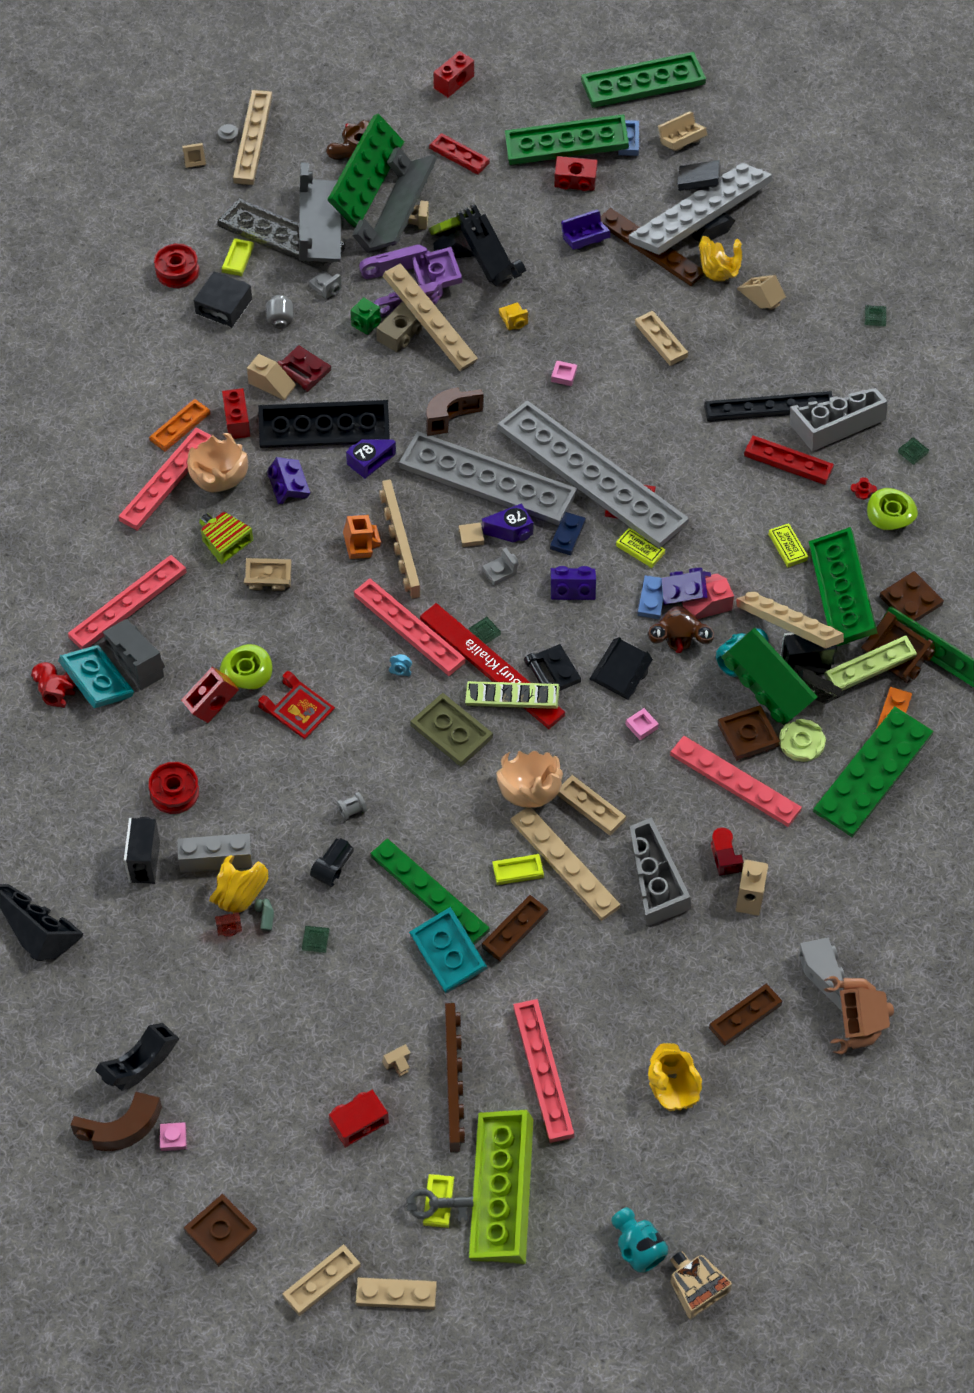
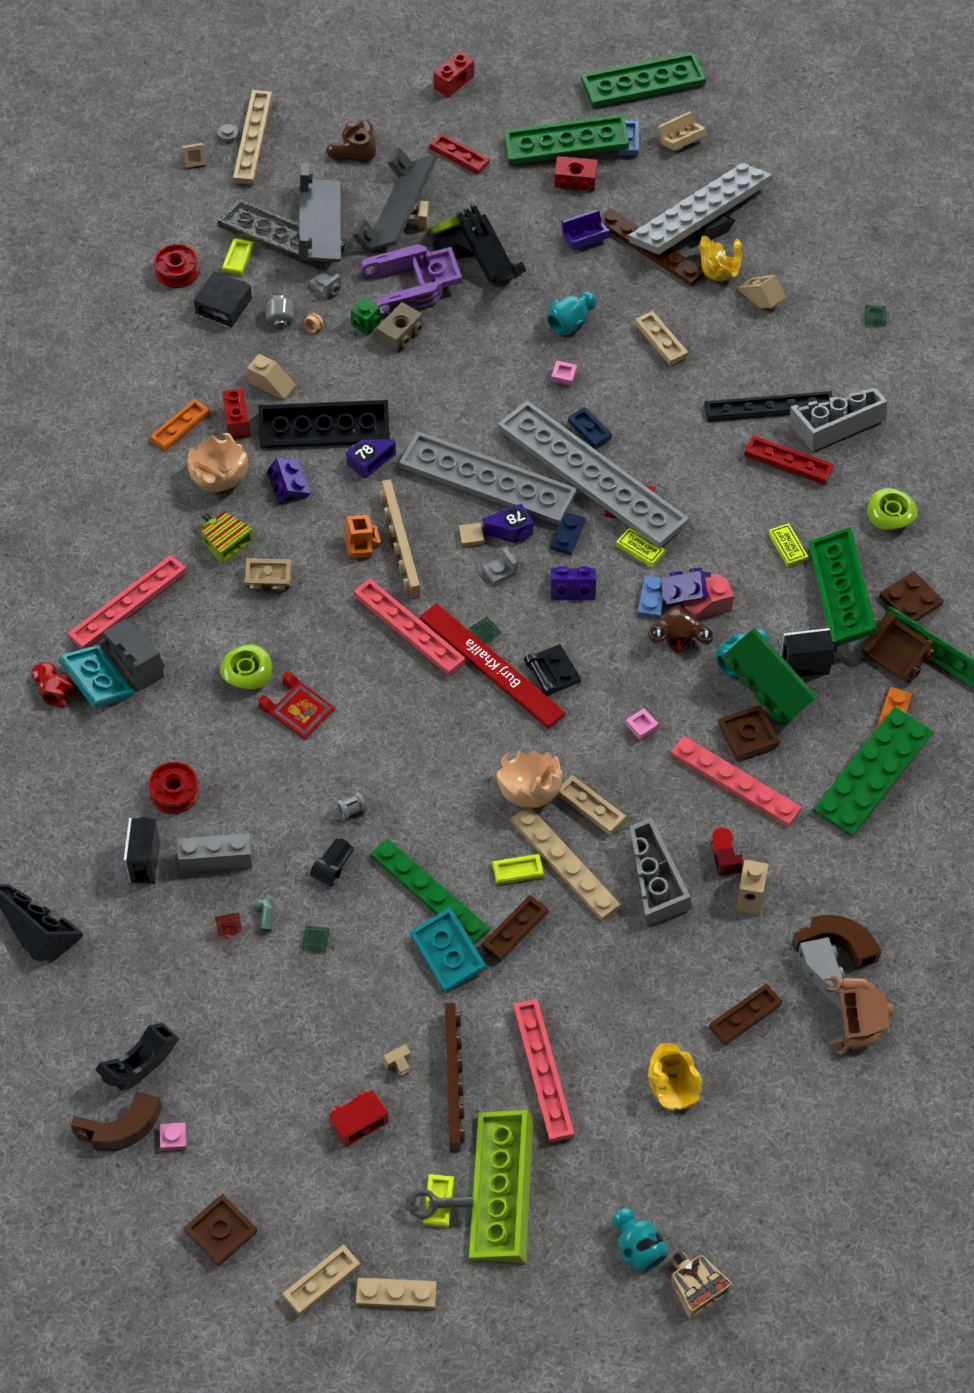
(161, 483): coral plate -> none
(209, 694): red brick -> none
(238, 888): yellow hair -> none
(307, 364): dark red plate -> none
(313, 322): none -> light nougat plate
(365, 171): green plate -> none
(400, 665): medium azure plate -> none
(430, 317): tan plate -> none
(450, 404): reddish brown arch -> none
(451, 729): olive plate -> none
(512, 694): tile -> none
(514, 316): yellow bracket -> none
(570, 312): none -> teal piece
(589, 427): none -> dark blue plate
(622, 668): black slope -> none
(699, 175): black tile -> none
(790, 620): tan plate -> none
(805, 746): yellowish green tile -> none
(822, 688): clear smoke bracket -> none
(842, 932): none -> reddish brown arch
(863, 493): red plate -> none
(871, 663): yellowish green tile -> none
(913, 451): clear green tile -> none

